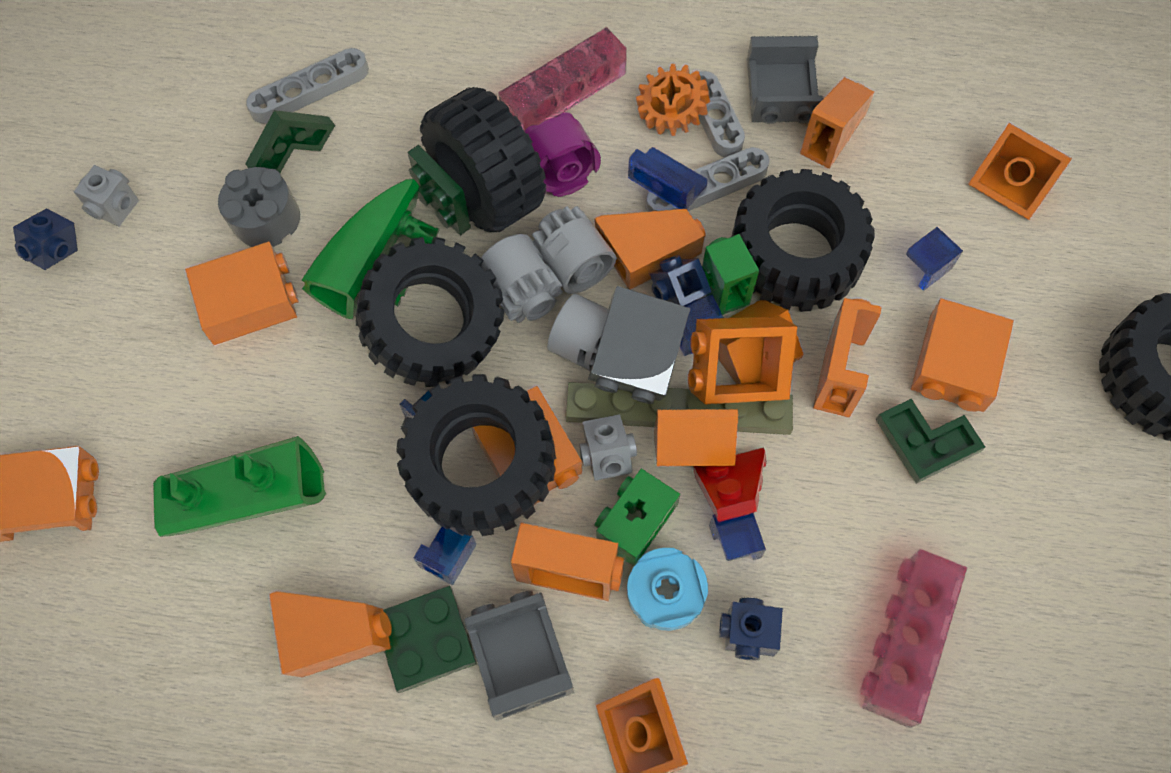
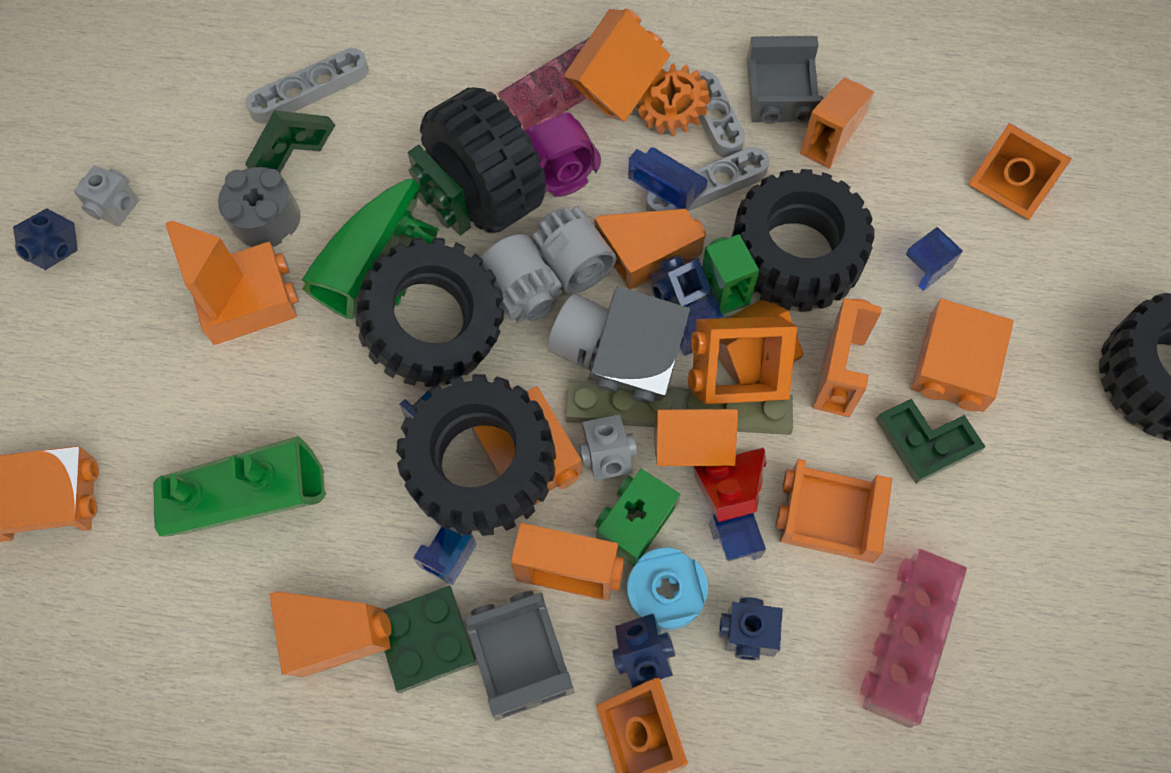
(205, 267): none -> orange slope
(617, 63): none -> orange brick
(643, 650): none -> dark blue brick
(834, 512): none -> orange panel

